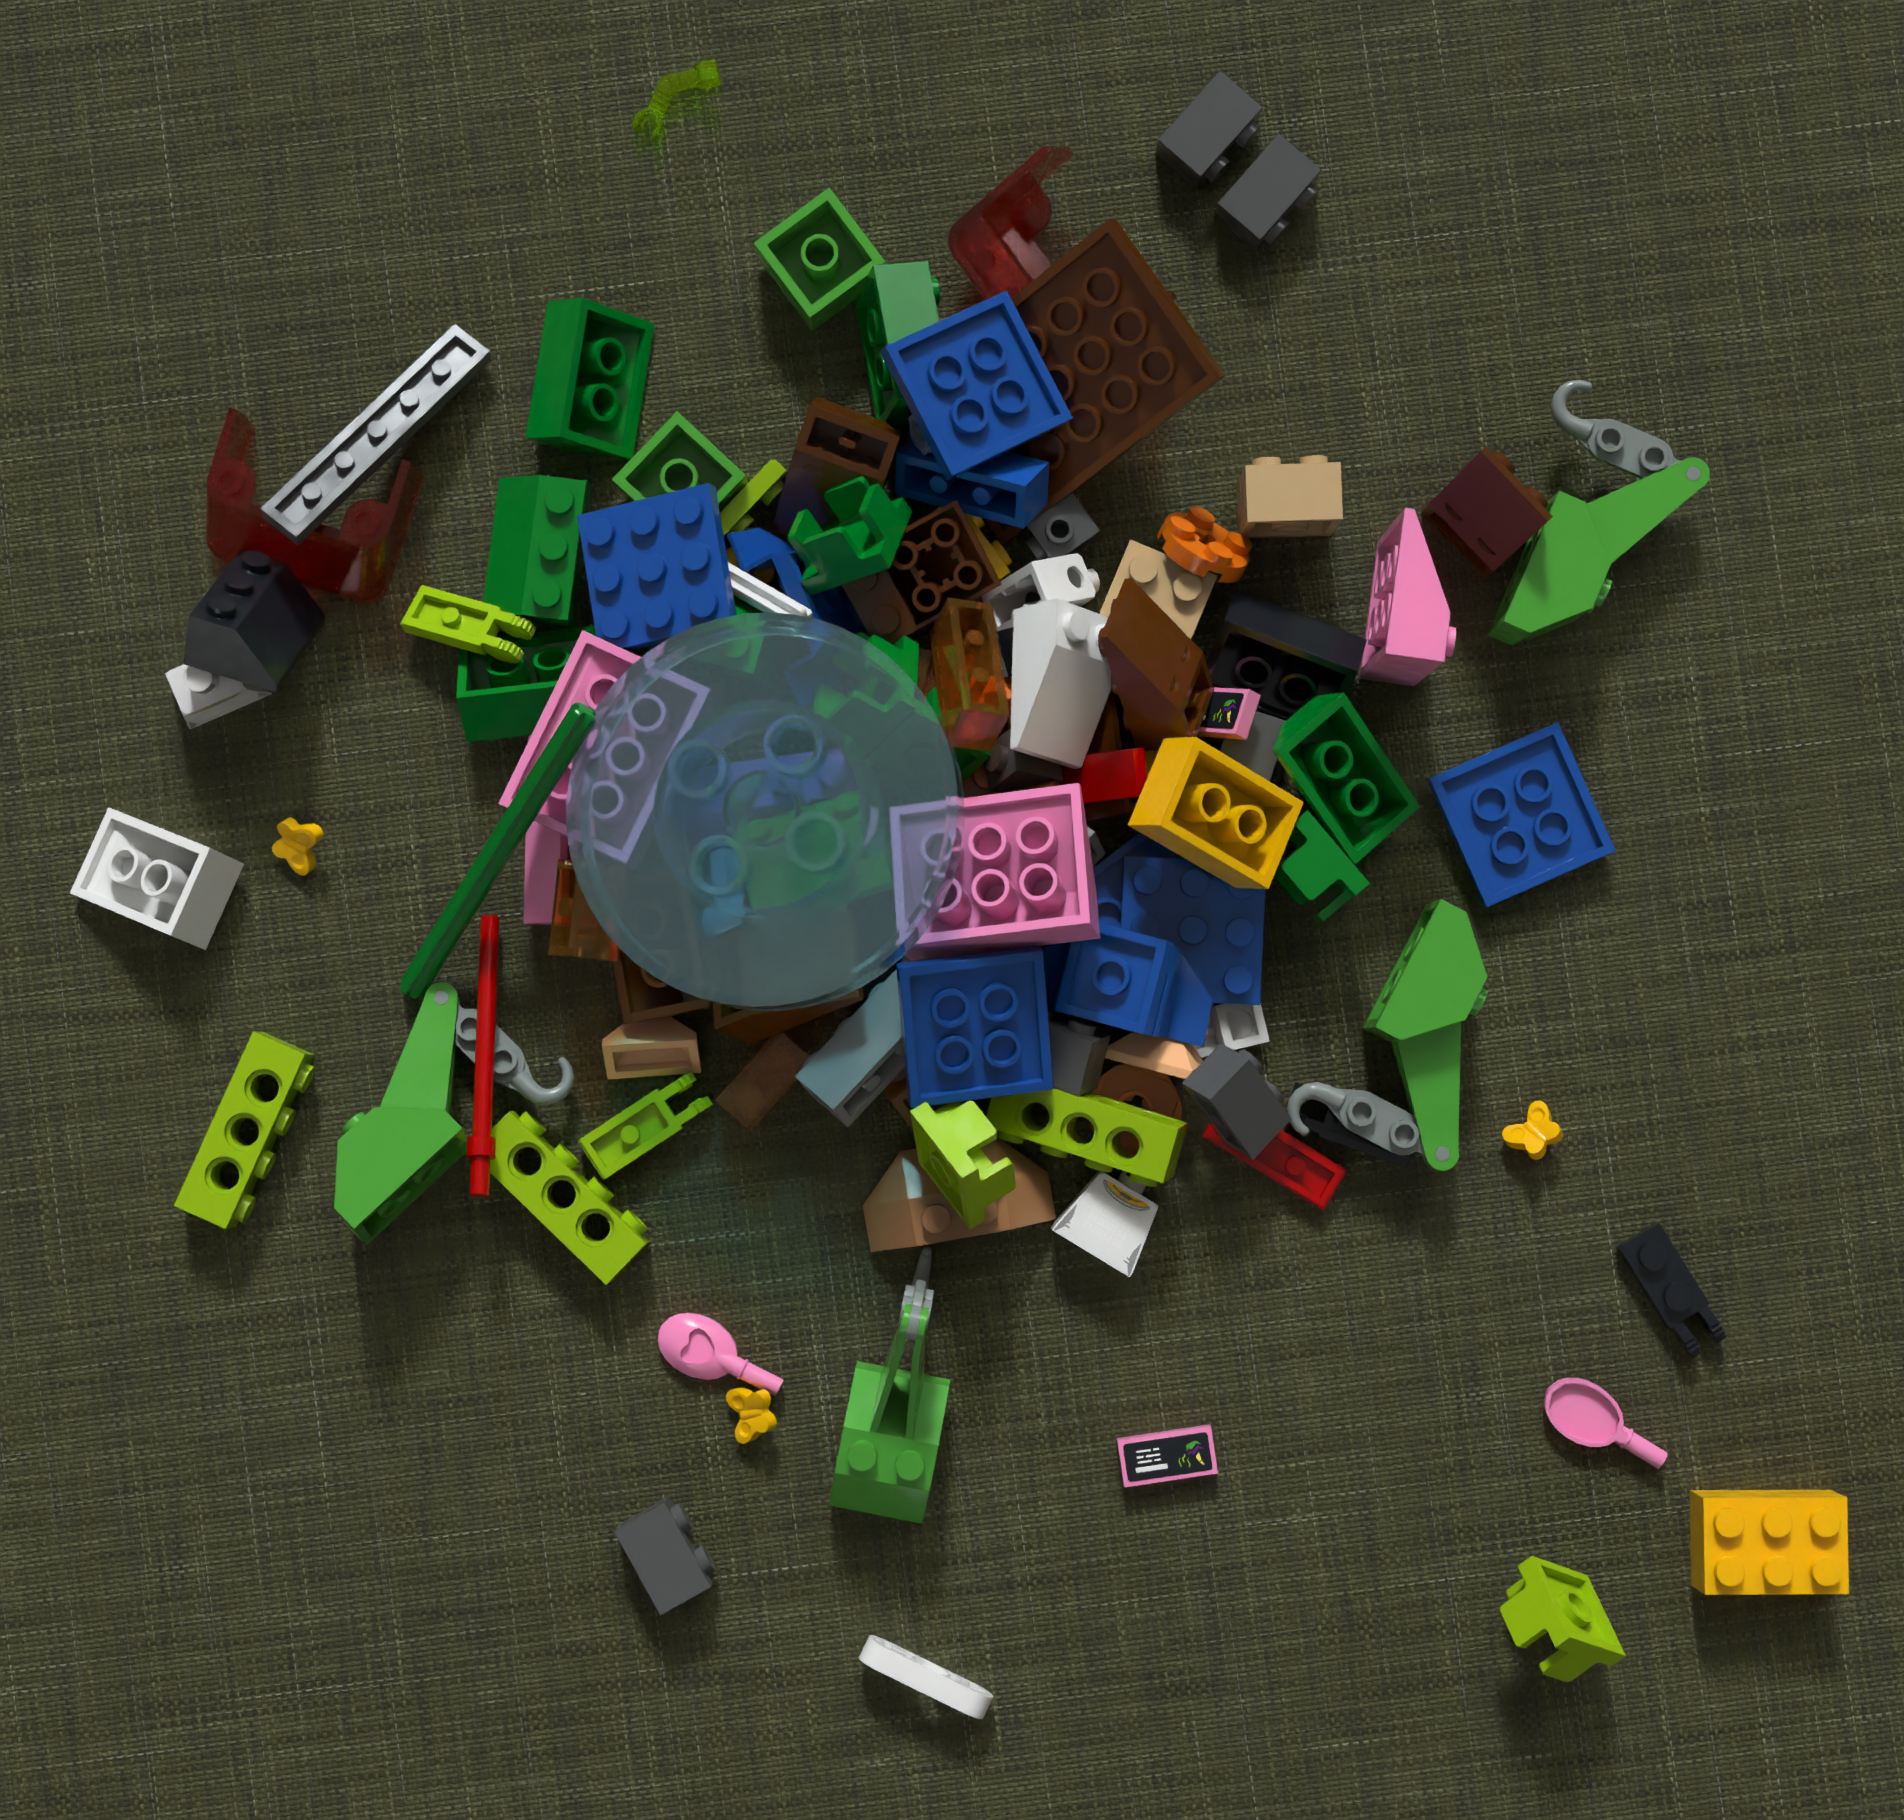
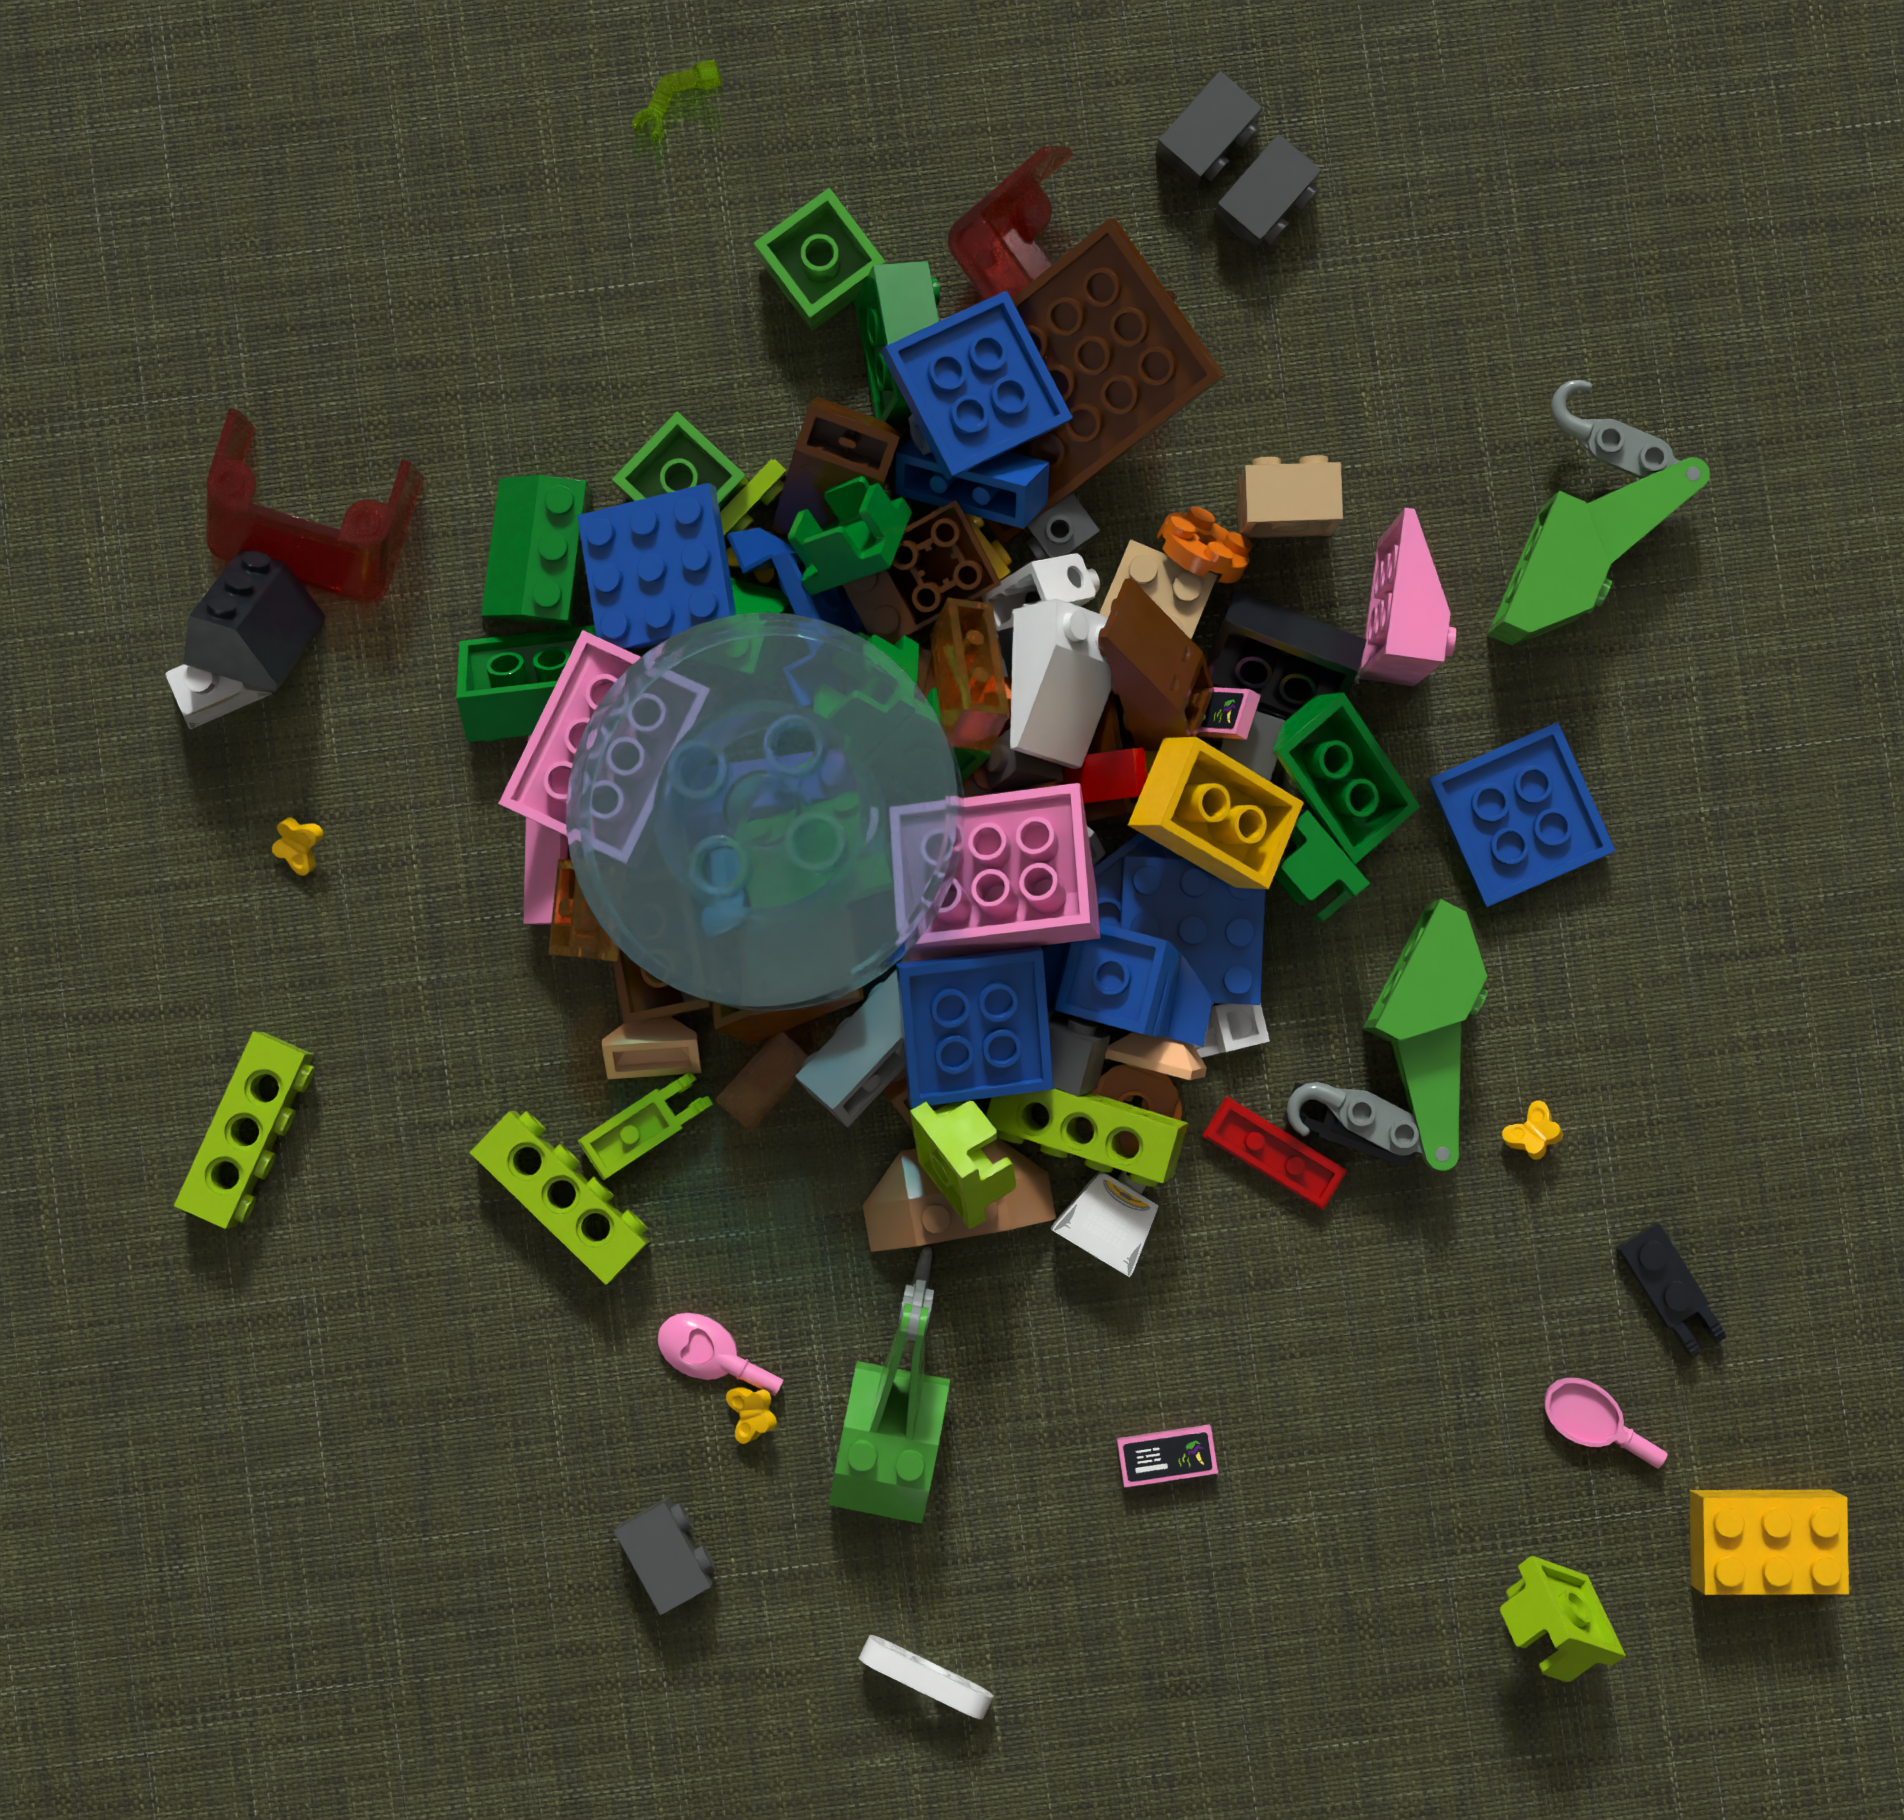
(157, 878): white slope -> none
(375, 435): plate -> none
(411, 1138): bright green slope -> none
(465, 624): lime hinge -> none
(481, 1146): red bar -> none
(498, 849): green axle -> none
(589, 379): green slope -> none
(762, 595): white axle -> none
(1238, 1099): dark grey brick -> none
(1487, 511): reddish brown slope -> none

